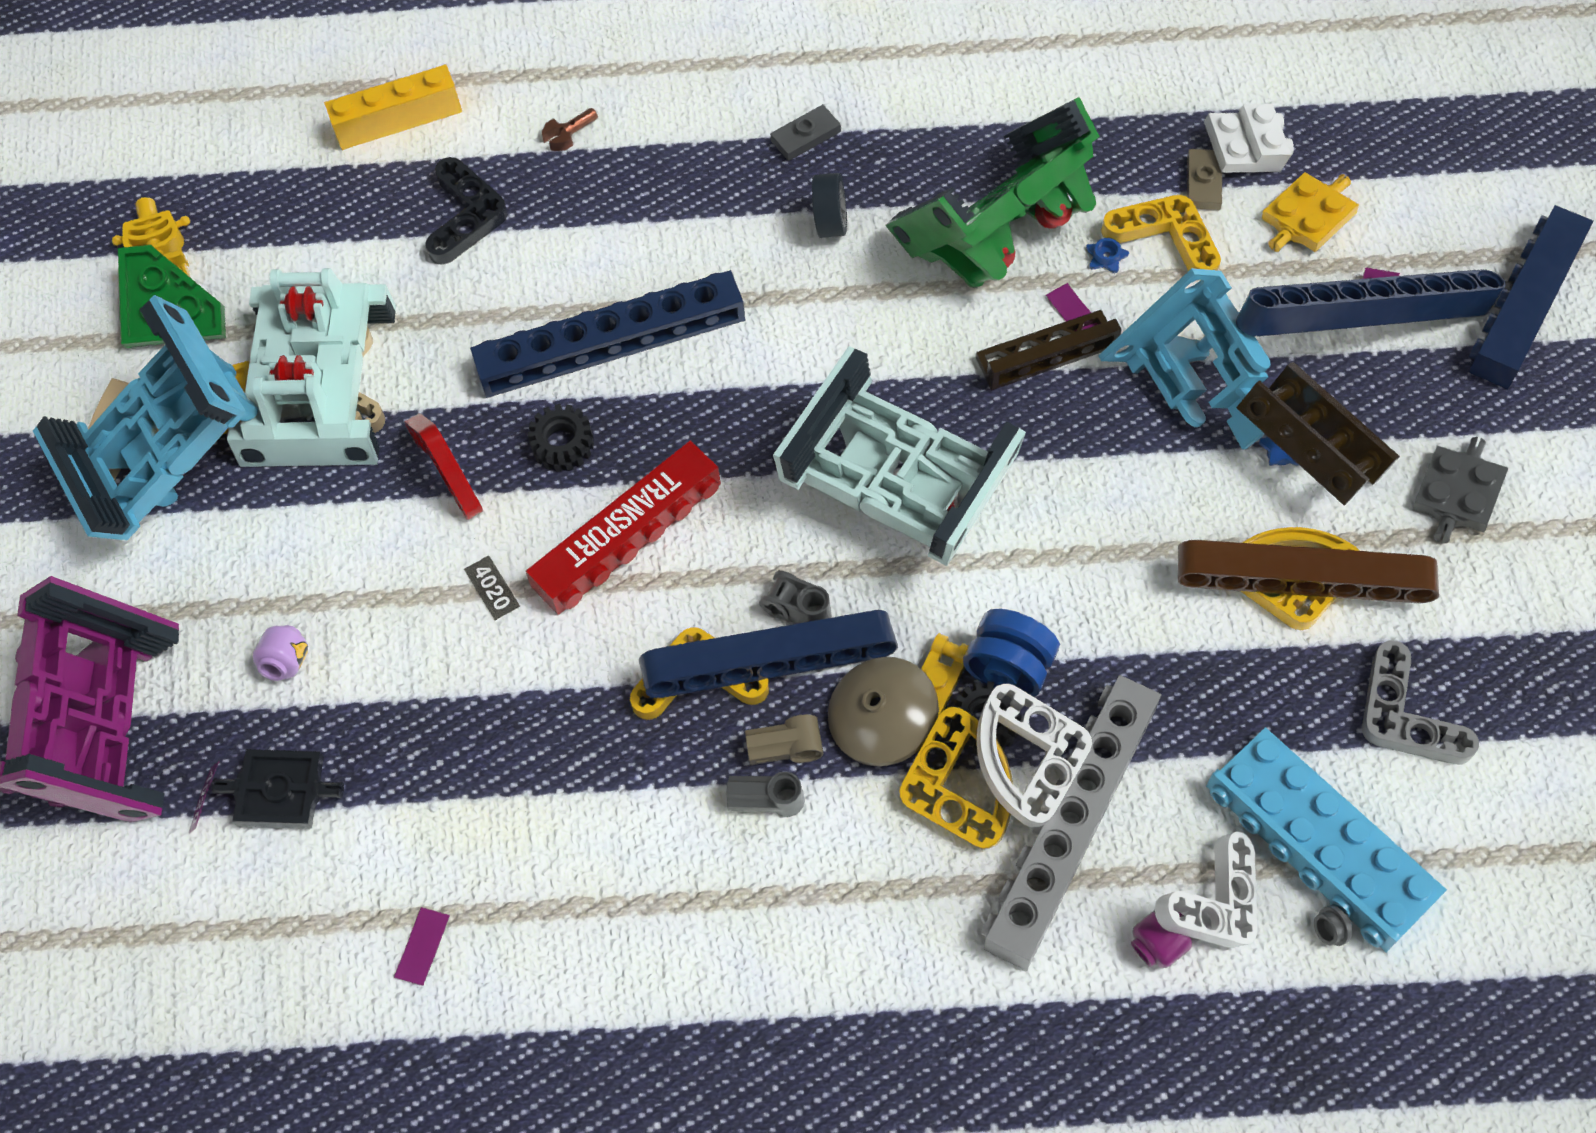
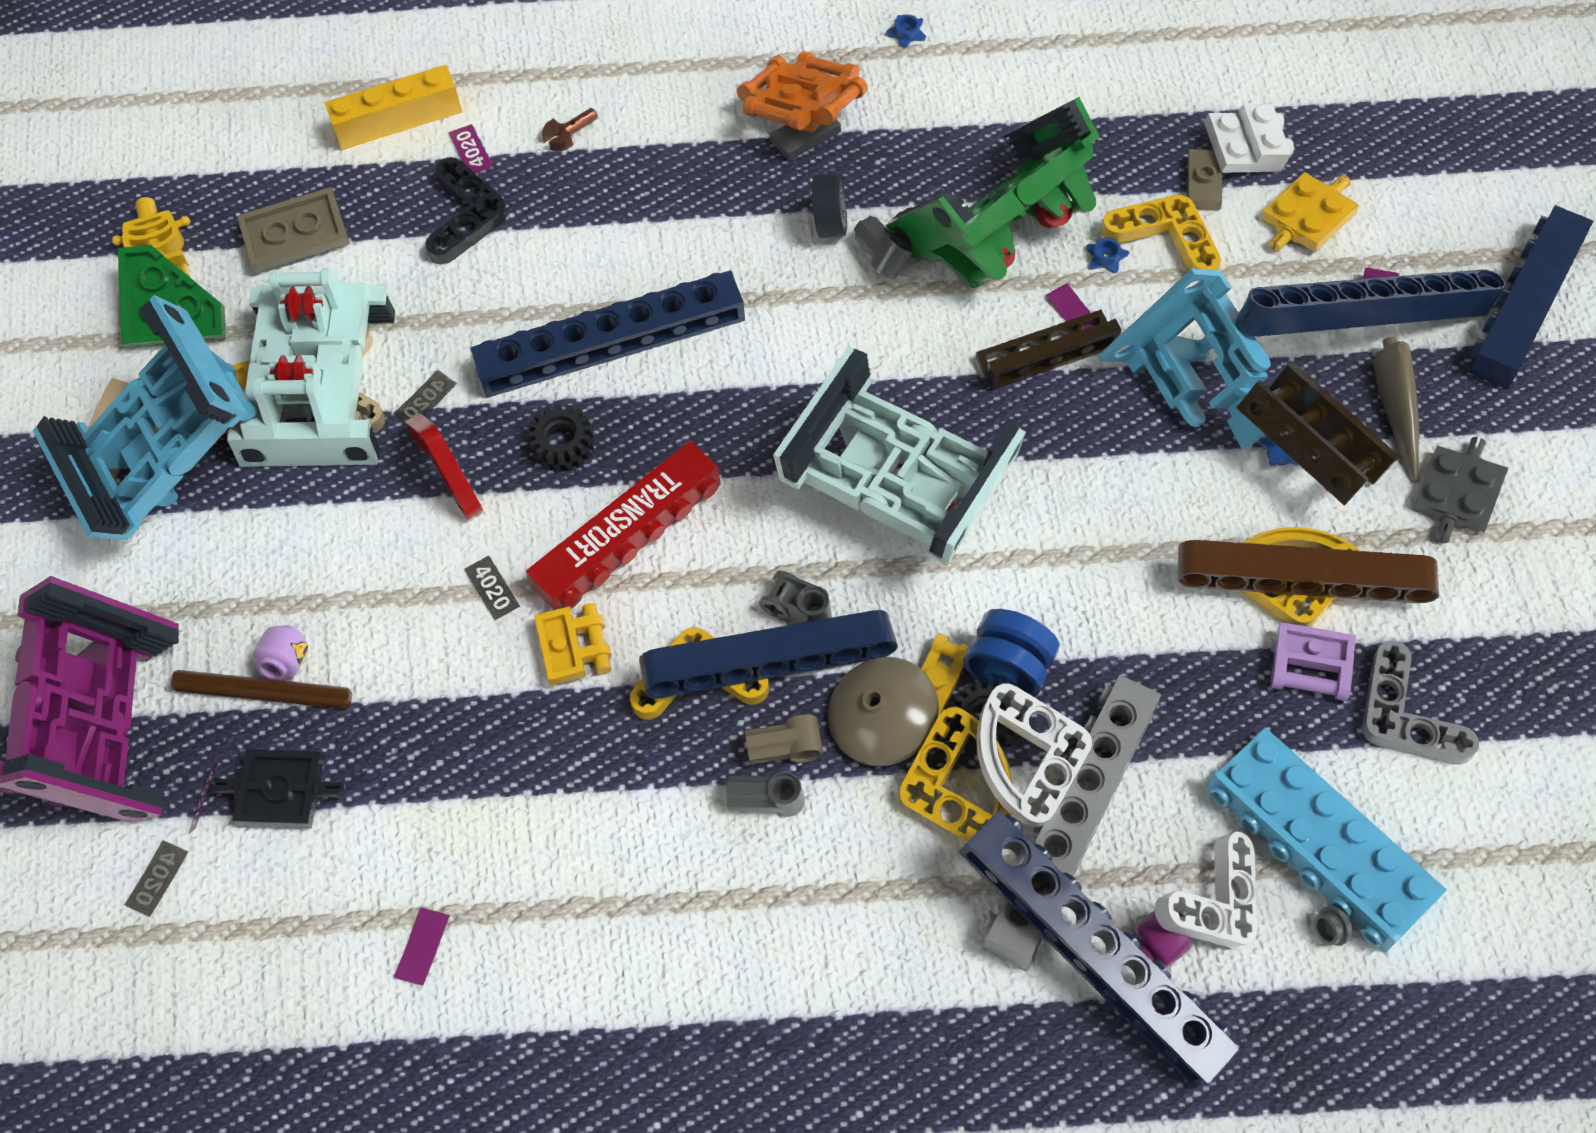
(156, 878): none -> clear smoke sticker
(261, 689): none -> reddish brown axle
(293, 230): none -> dark tan plate
(426, 396): none -> clear smoke sticker
(471, 148): none -> magenta sticker
(561, 647): none -> yellow plate
(800, 92): none -> orange brick
(886, 249): none -> dark grey piece
(903, 23): none -> blue plate
(1213, 1041): none -> dark blue brick
(1315, 650): none -> lavender plate
(1399, 397): none -> dark tan piece

